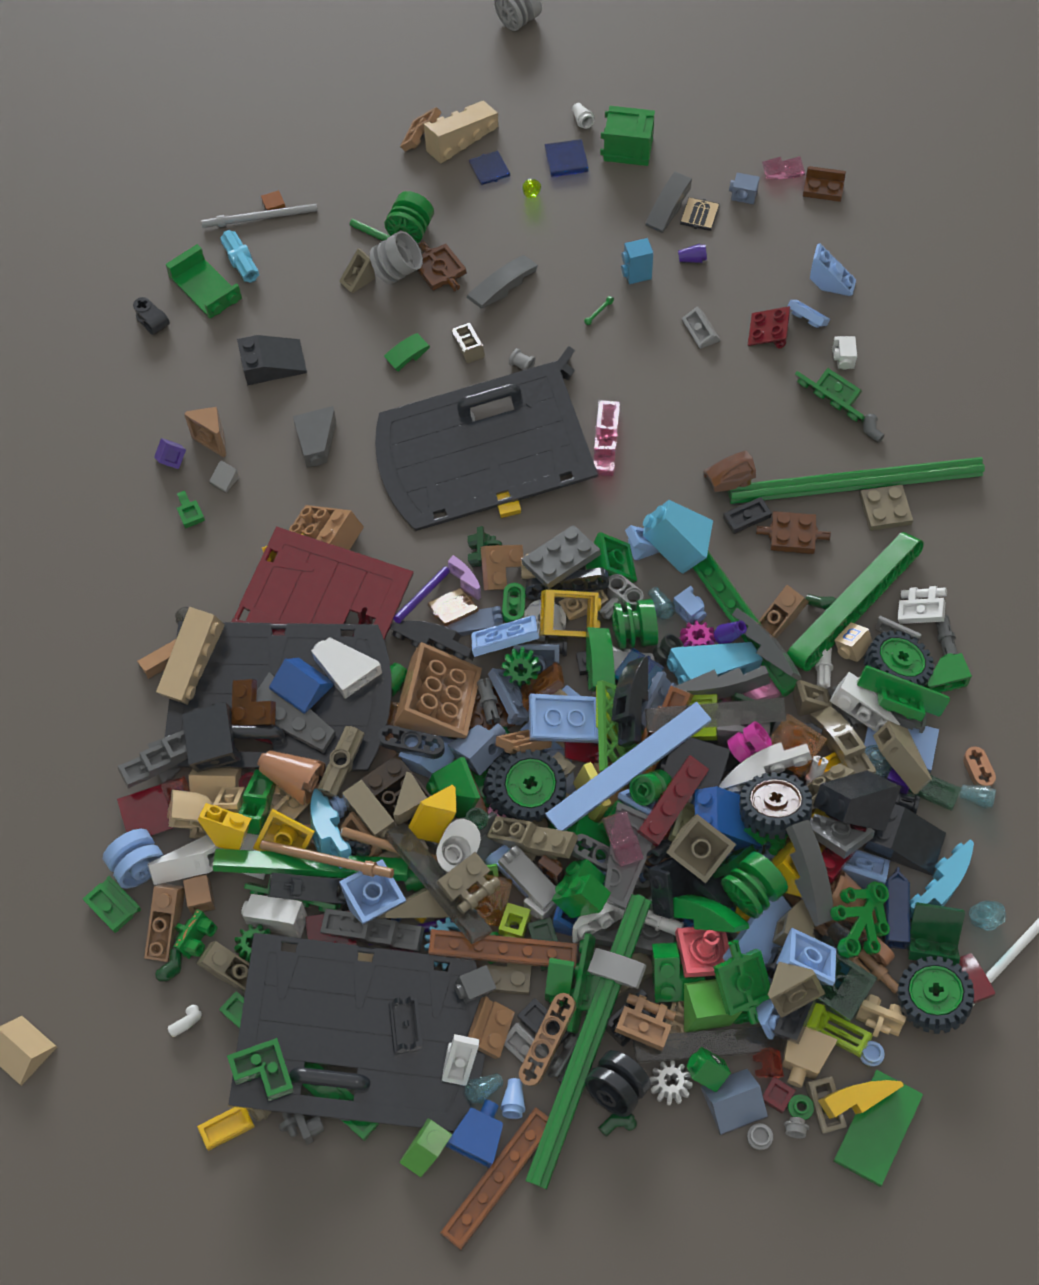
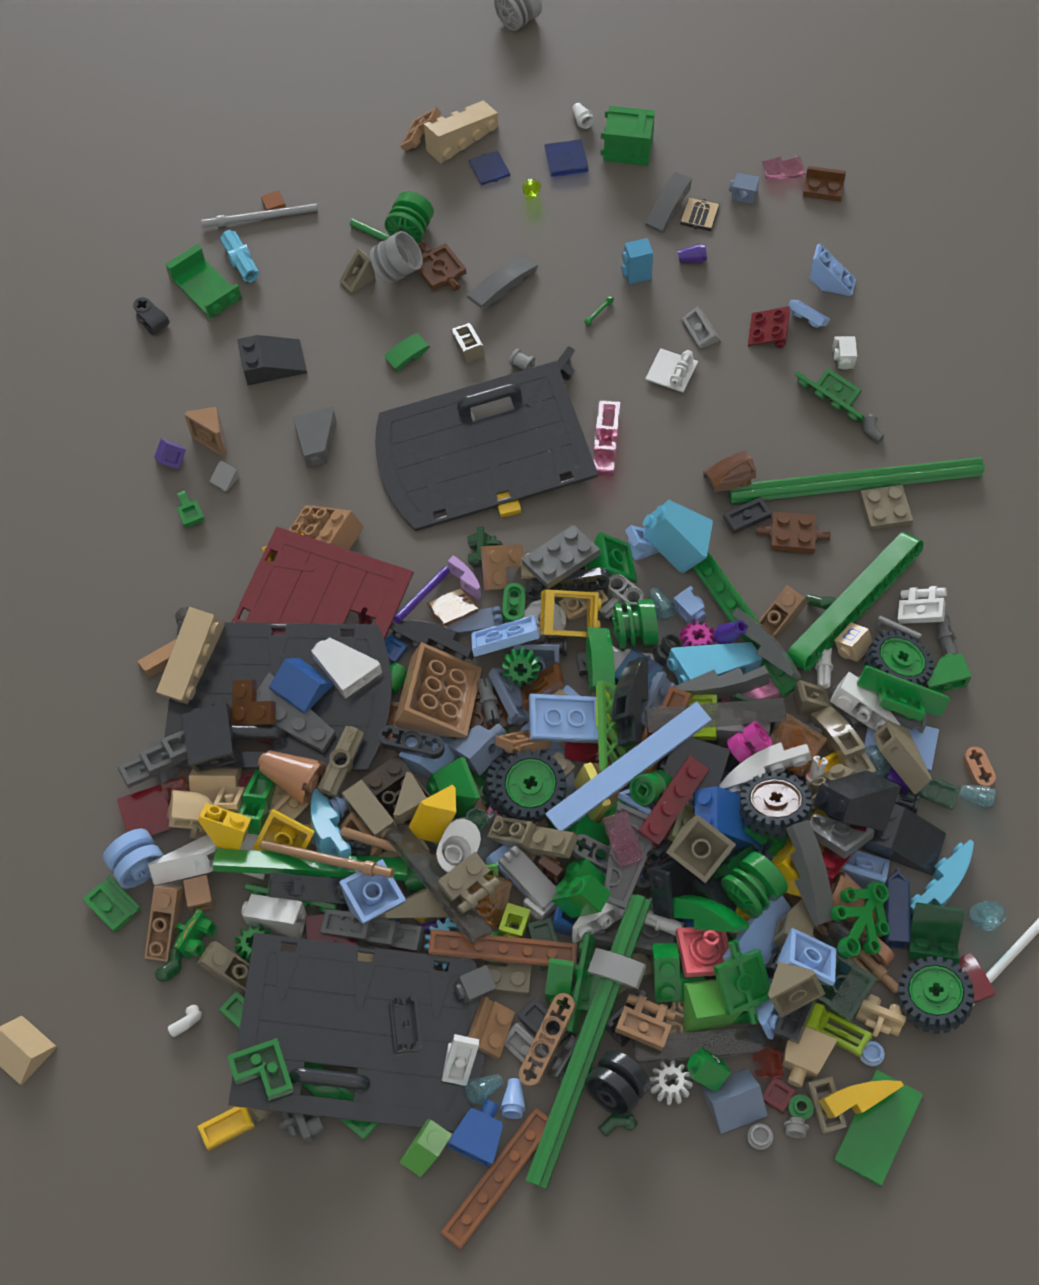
(395, 649): none -> blue tile
(672, 369): none -> white hinge

